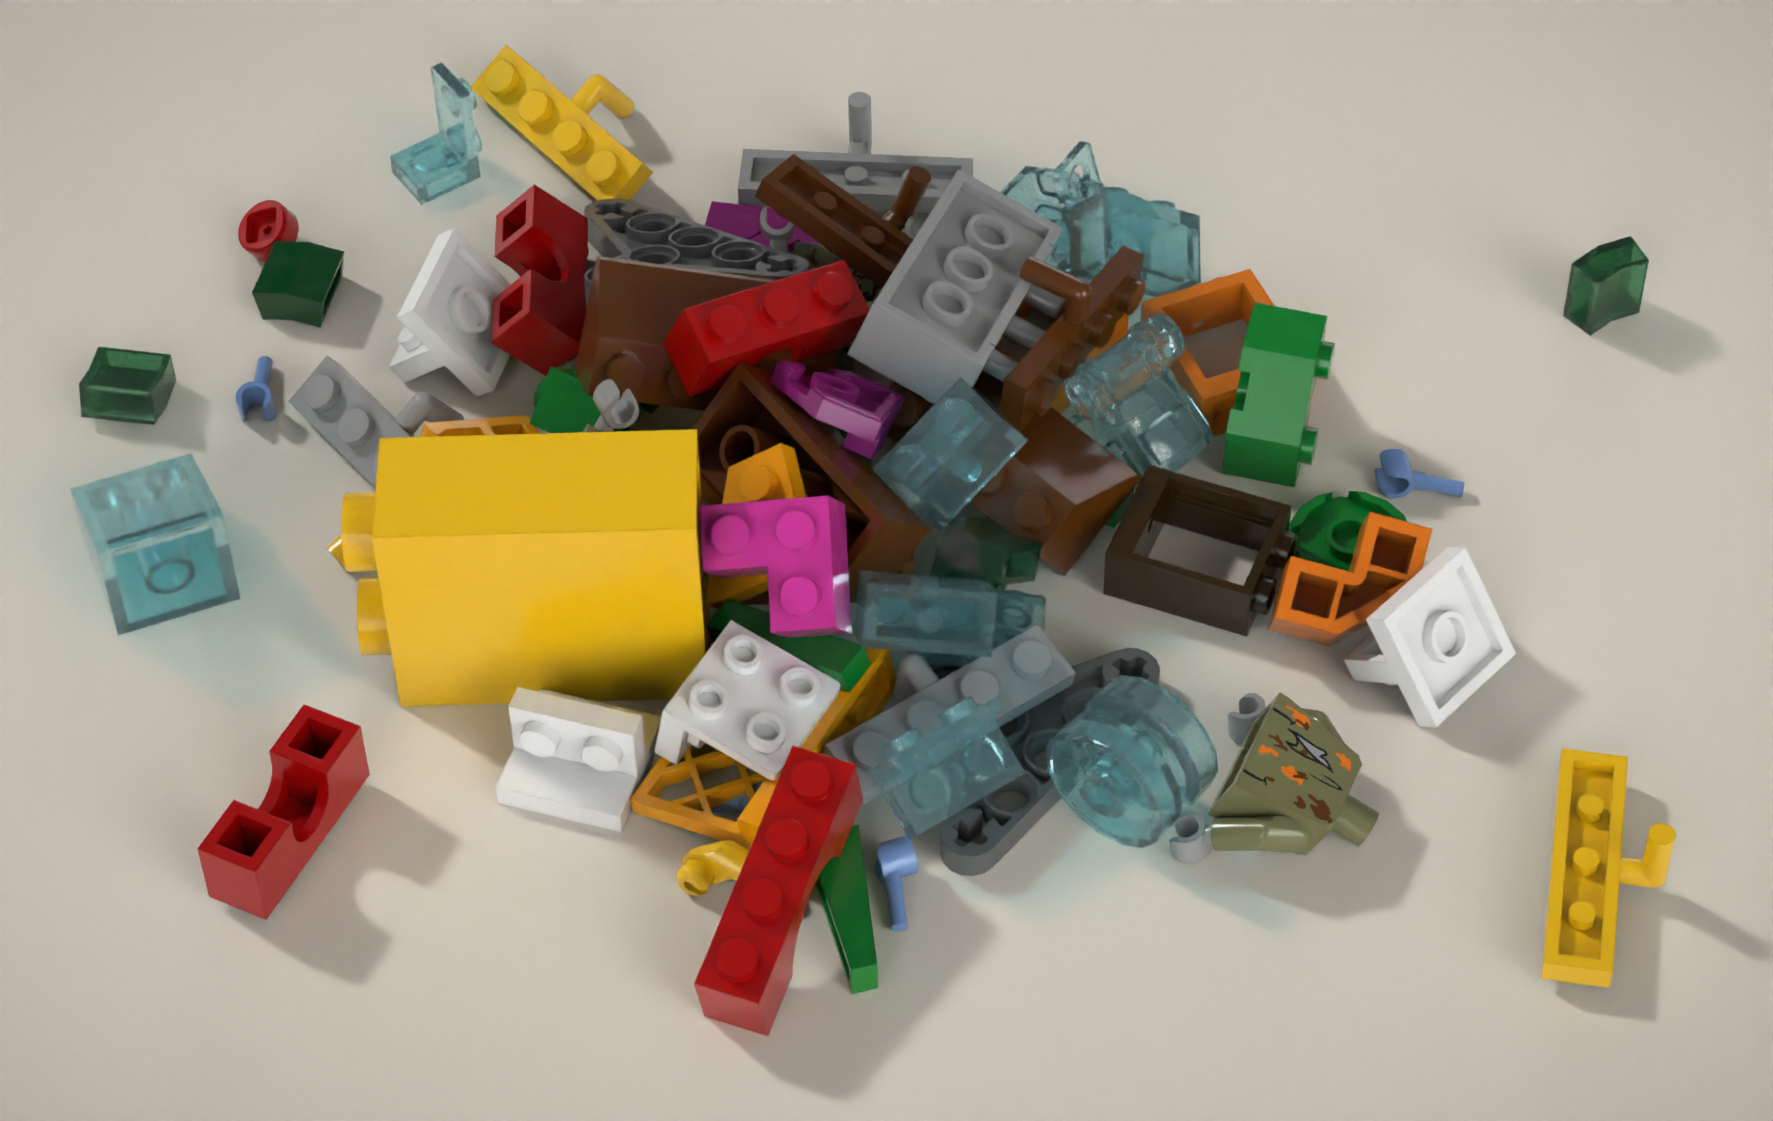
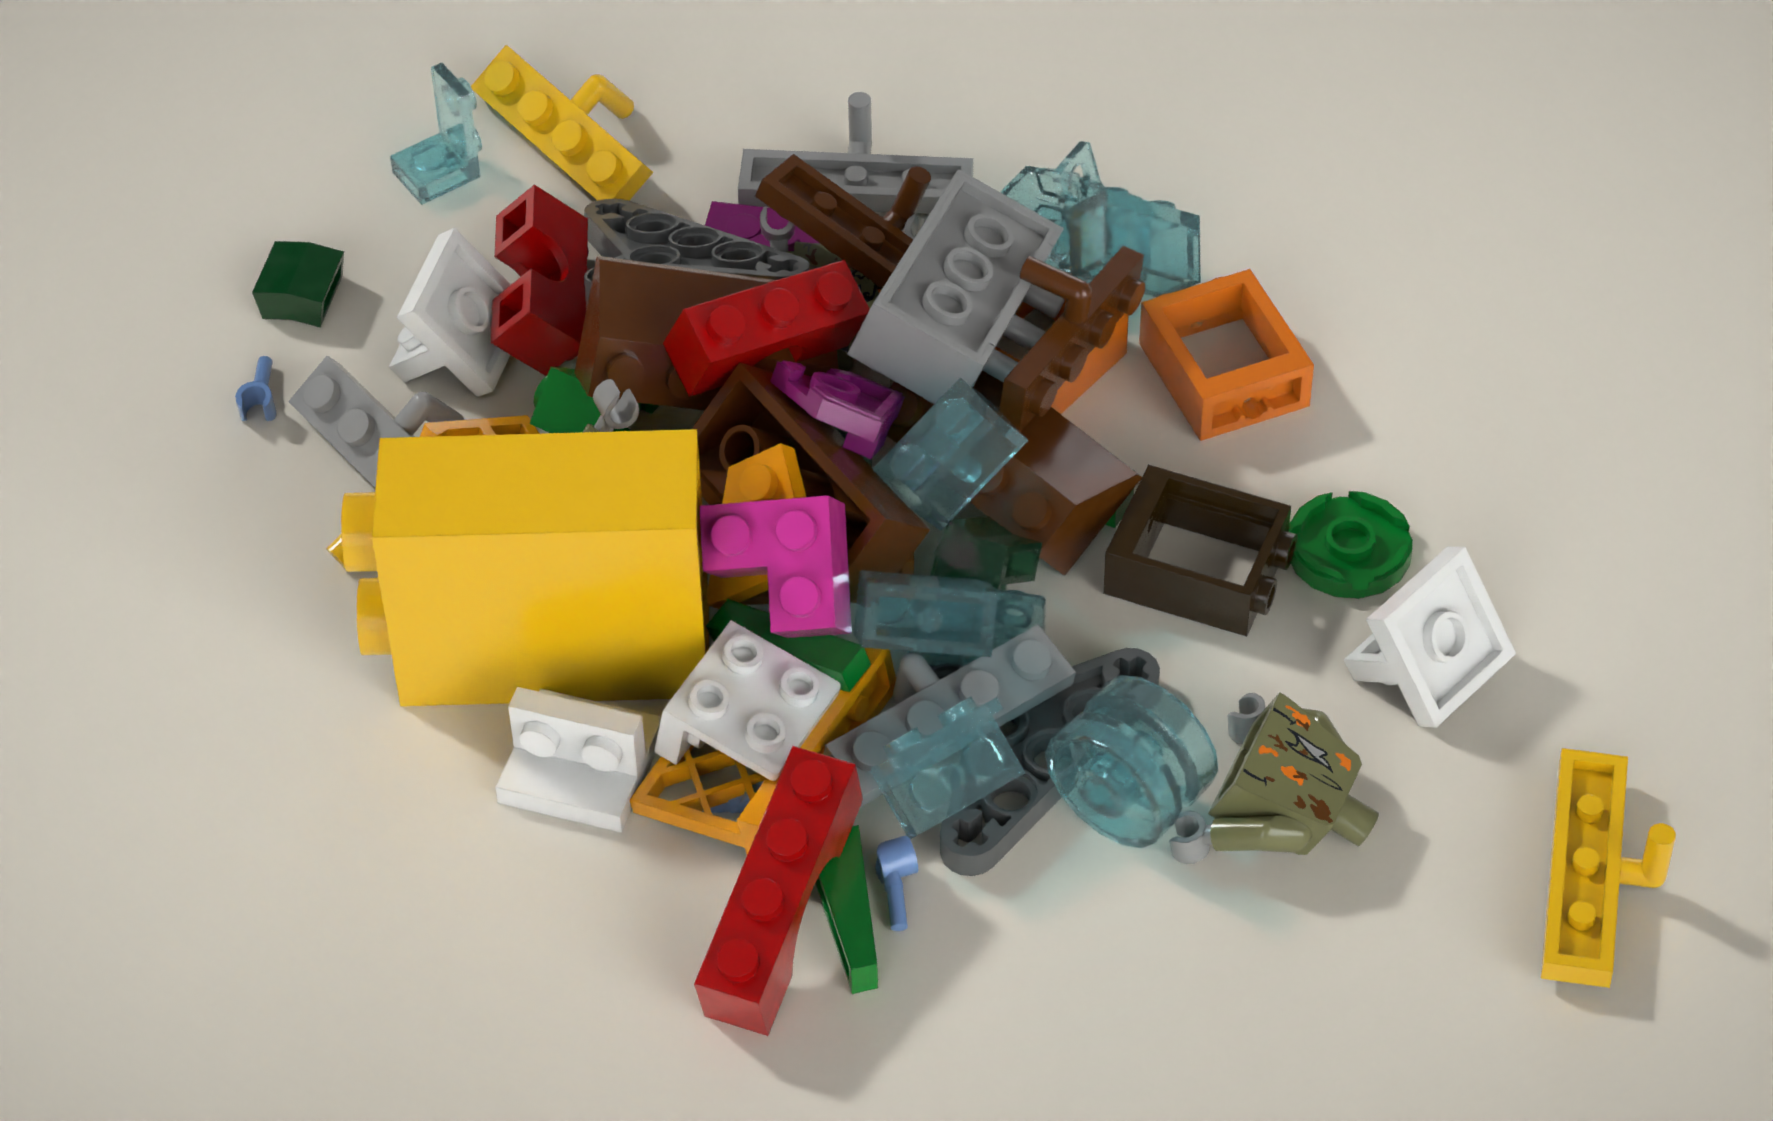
(127, 386): clear green piece -> none
(156, 543): clear light blue slope -> none
(260, 852): red arch -> none
(264, 225): red tile -> none
(710, 865): yellow arm -> none
(1138, 402): clear light blue piece -> none
(1274, 395): green brick -> none
(1332, 603): orange brick -> none
(1398, 479): medium blue hand -> none
(1606, 285): clear green piece -> none

